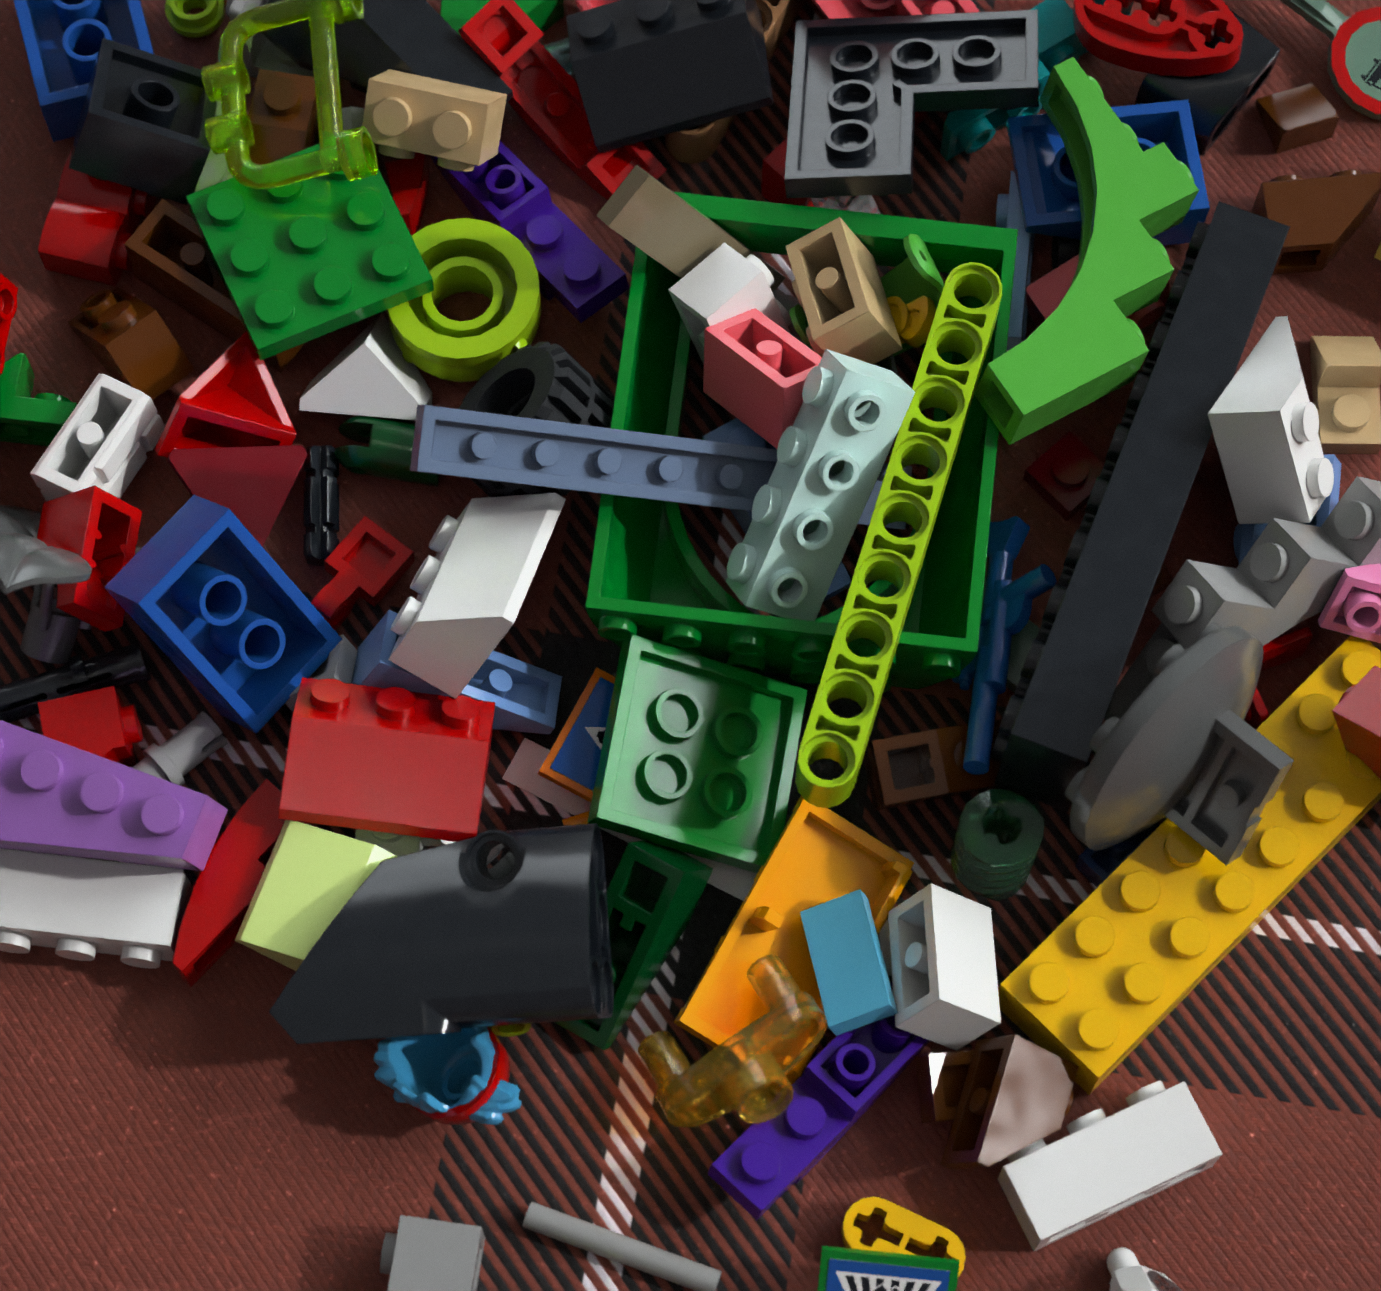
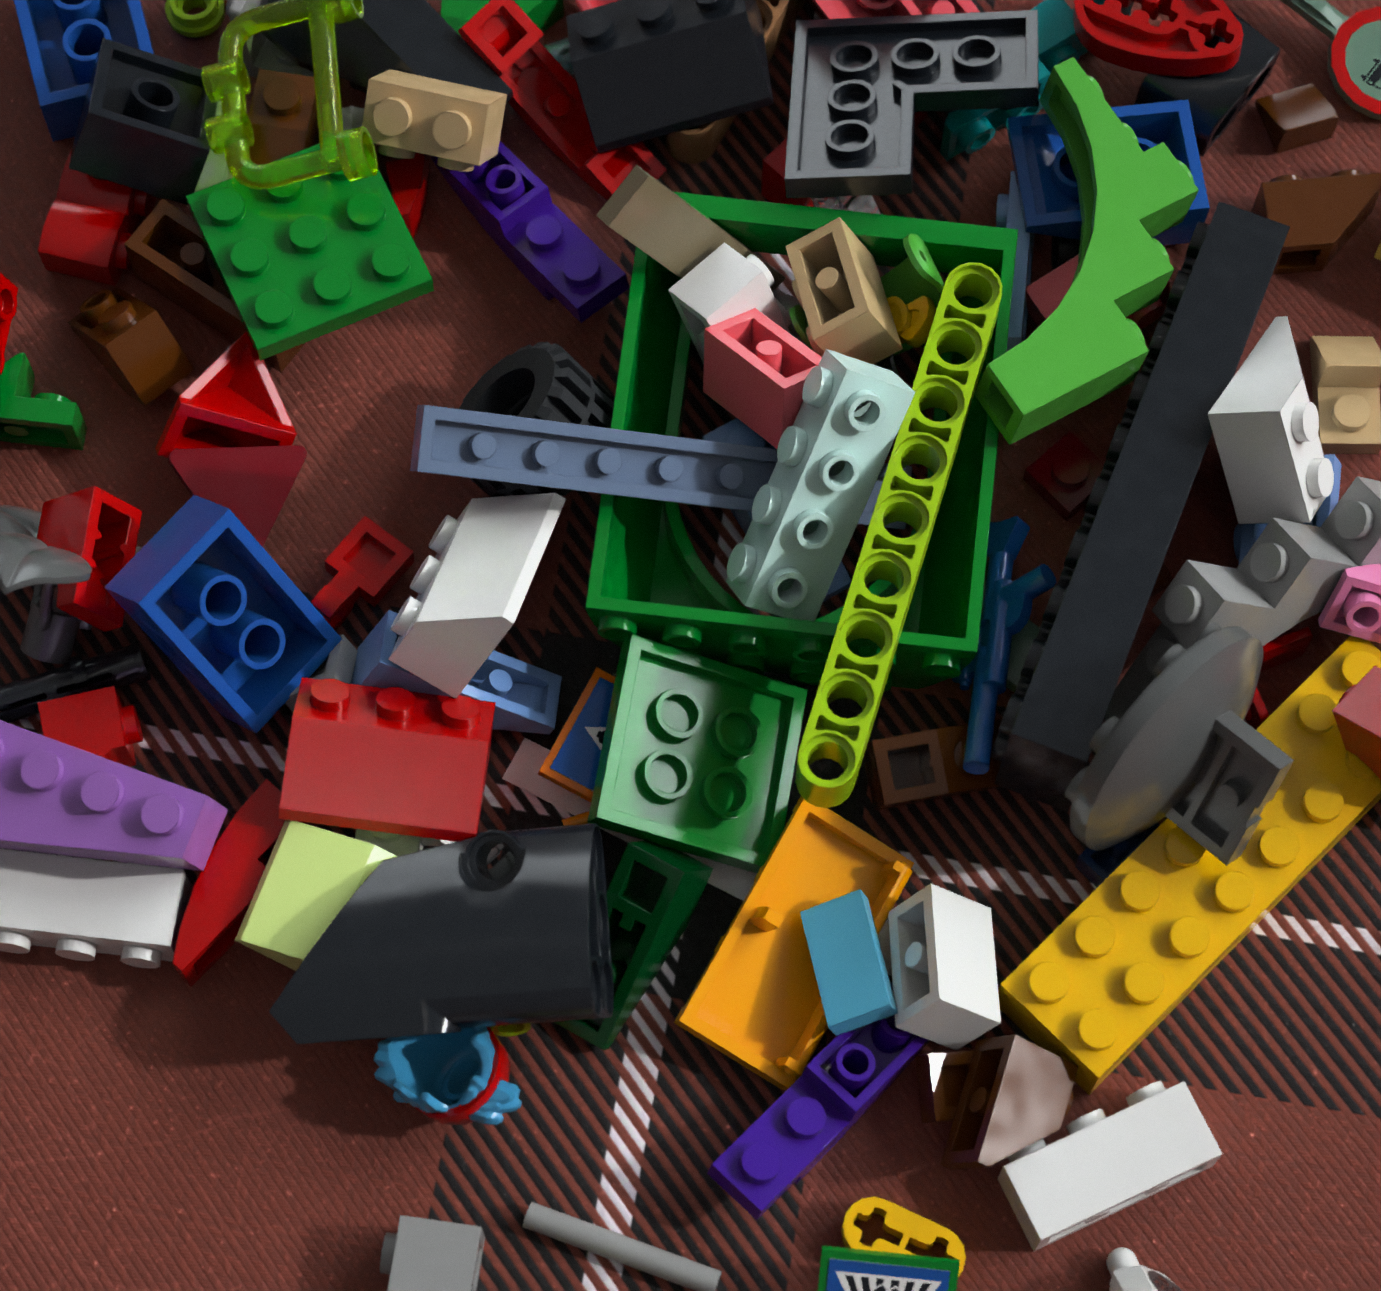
(100, 441): white brick -> none
(182, 750): light grey pin -> none
(320, 503): black axle -> none
(369, 379): white slope -> none
(387, 452): dark green piece -> none
(477, 259): lime piece -> none
(746, 1068): clear yellow connector -> none
(996, 843): clear green piece -> none

